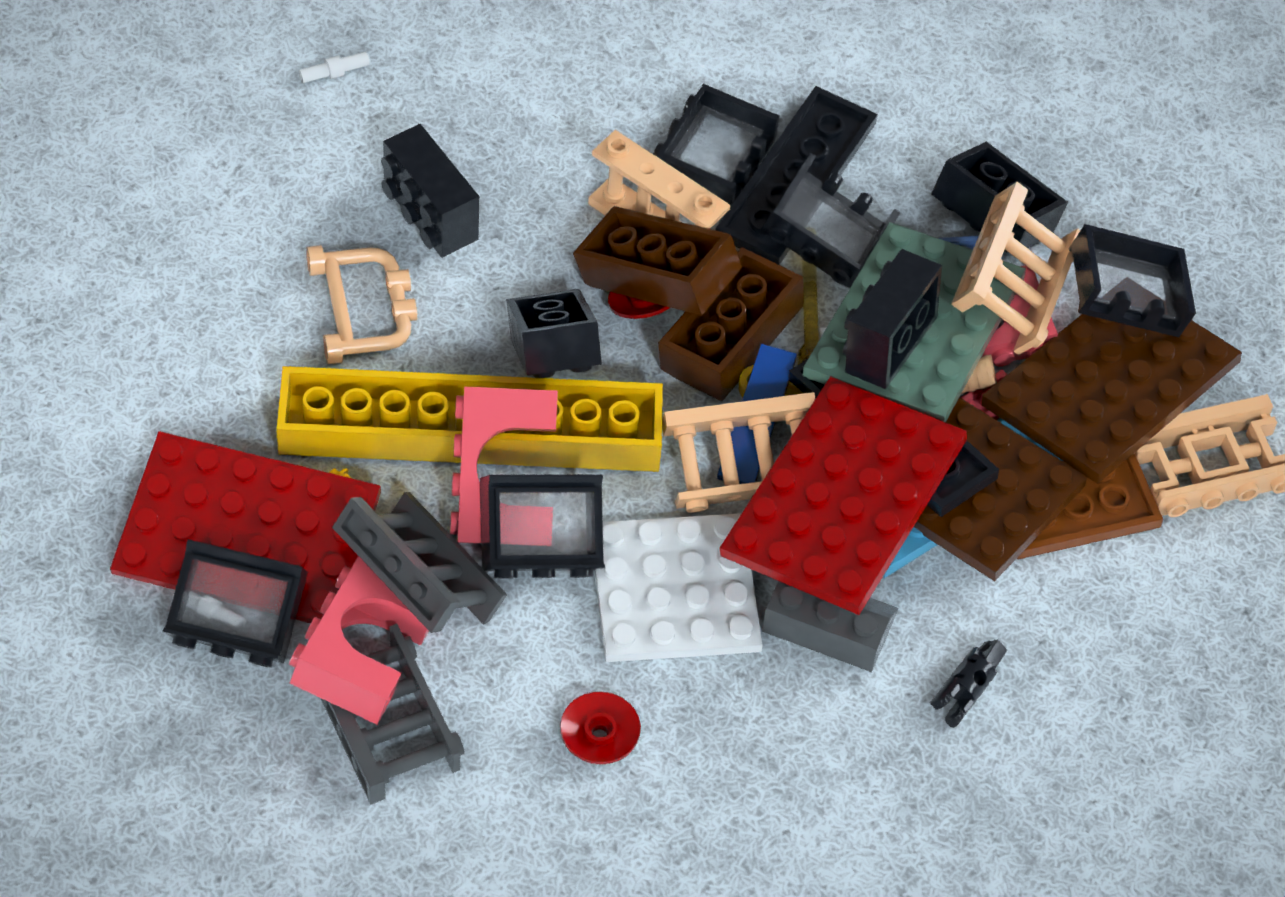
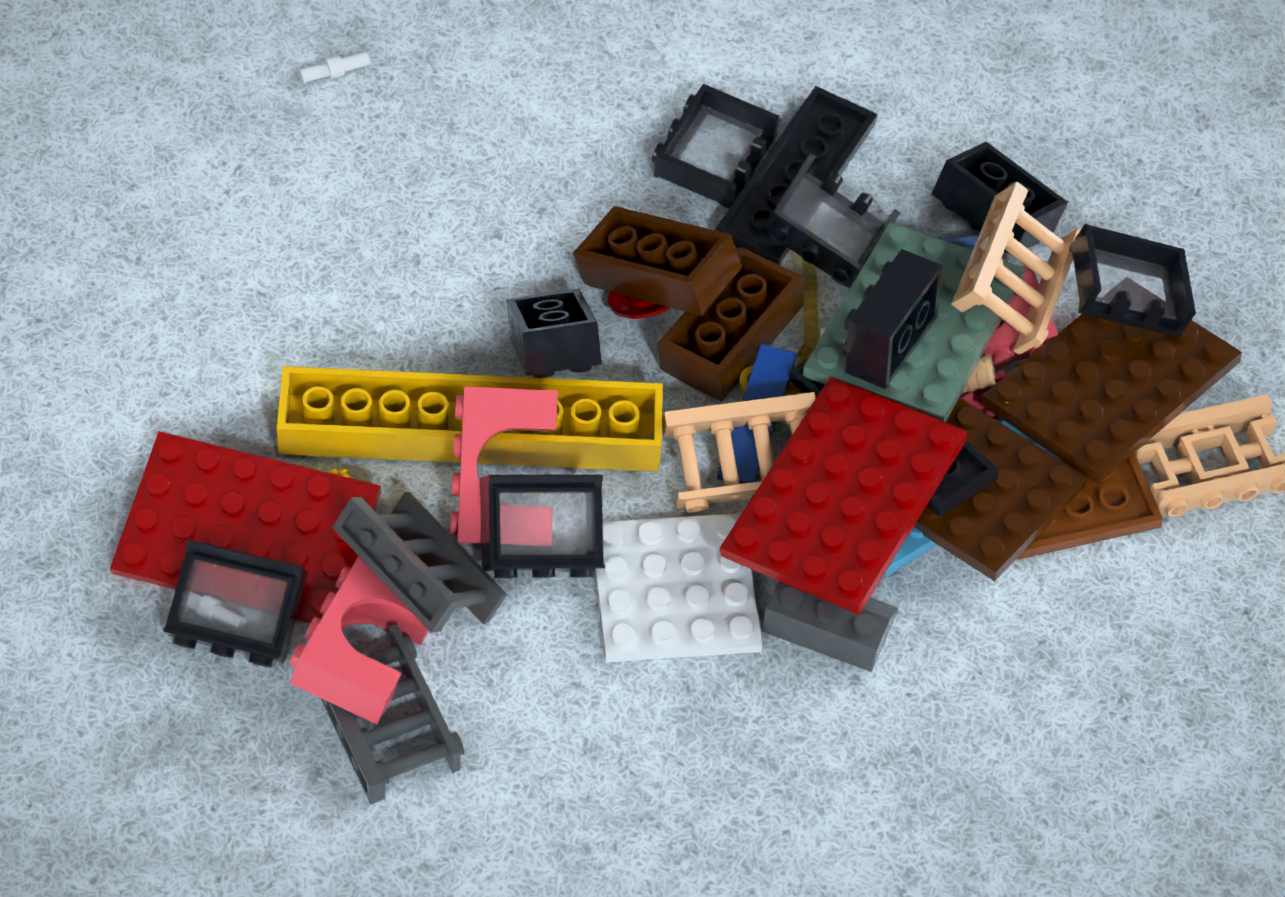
(397, 283): light nougat bar -> none
(430, 191): black brick -> none
(600, 712): red dish -> none
(652, 178): light nougat fence -> none
(969, 680): black hinge -> none

